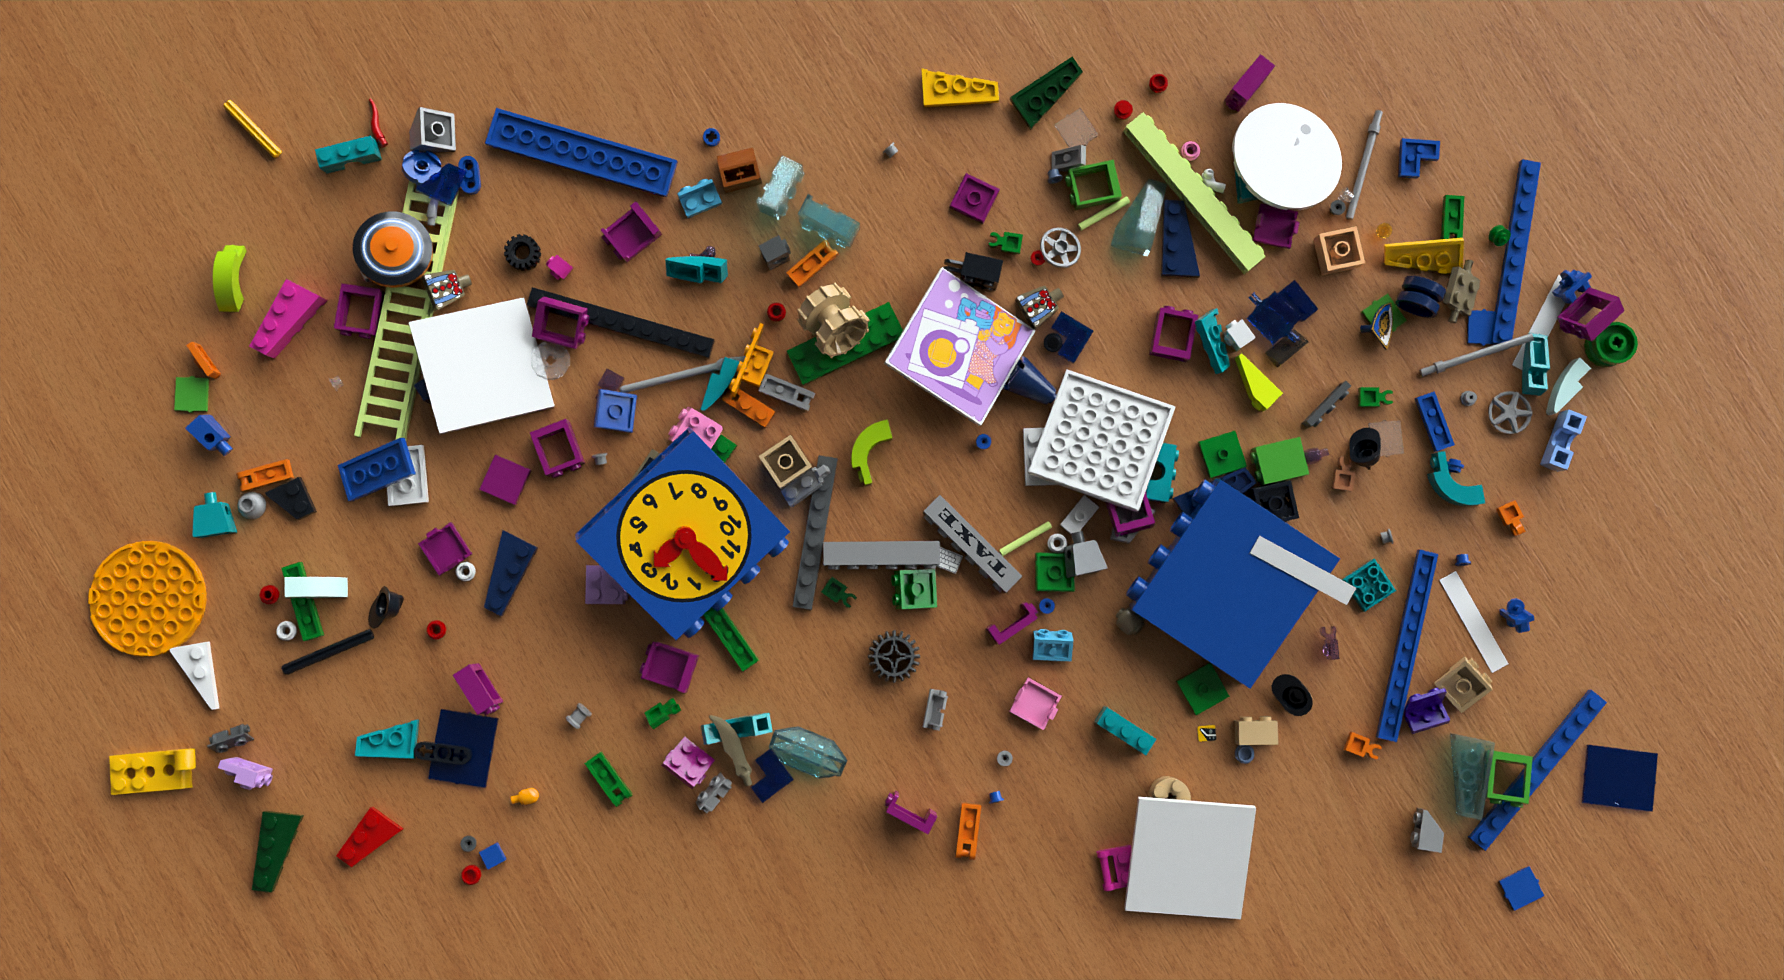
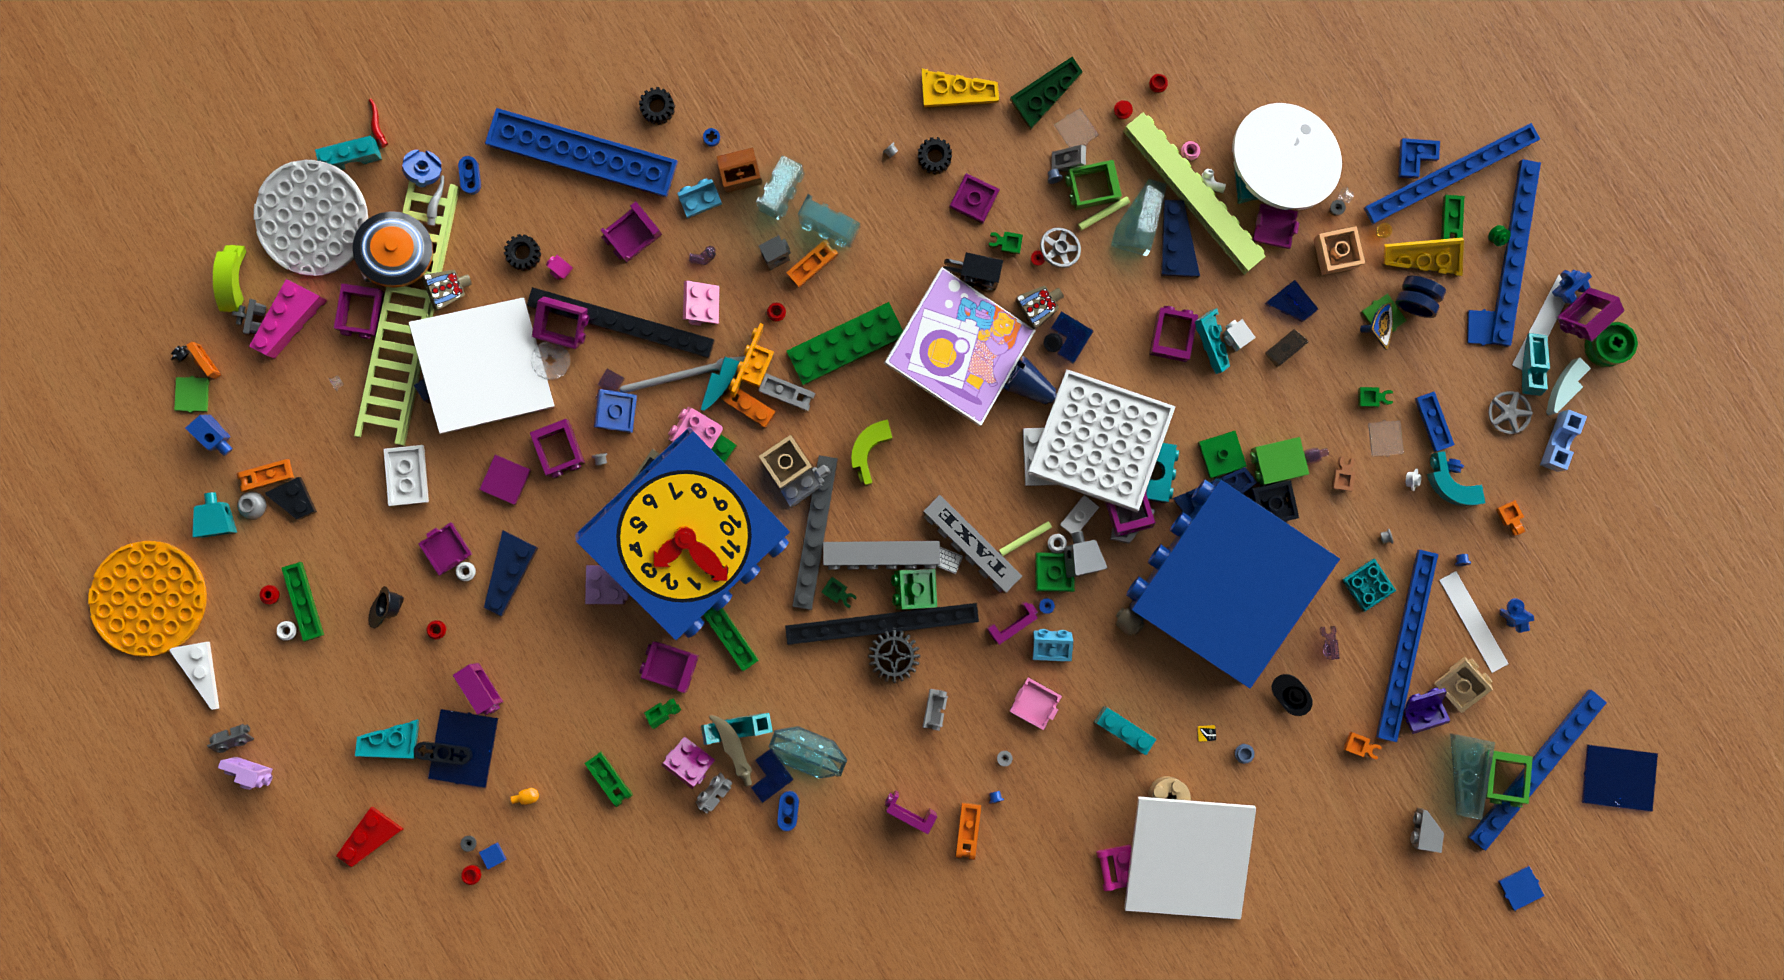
(179, 353): none -> black plate
(182, 760): yellow hinge -> none
(253, 130): yellow axle -> none
(253, 309): none -> dark grey hips
(274, 845): dark green wing -> none
(309, 217): none -> white tile
(316, 587): light aqua slope -> none
(327, 652): black axle -> none
(376, 469): blue plate -> none
(433, 131): light grey slope -> none
(444, 184): clear blue wing -> none
(578, 716): light grey bush -> none
(652, 95): none -> black tyre
(697, 268): teal slope -> none
(700, 303): none -> bright pink piece
(788, 810): none -> blue plate
(833, 320): tan piece -> none
(881, 623): none -> black plate
(934, 166): none -> black tyre
(983, 437): blue piece -> none
(1202, 688): green plate -> none
(1249, 83): magenta window -> none
(1256, 731): tan brick -> none
(1257, 385): neon yellow slope -> none
(1274, 317): clear blue plate -> none
(1303, 570): white sticker -> none
(1327, 405): dark grey plate -> none
(1365, 447): black piece -> none
(1373, 130): light grey bar -> none
(1413, 479): none -> white plate
(1440, 366): light grey bar -> none
(1451, 173): none -> blue plate
(1461, 291): dark tan plate -> none
(1466, 400): light grey piece -> none

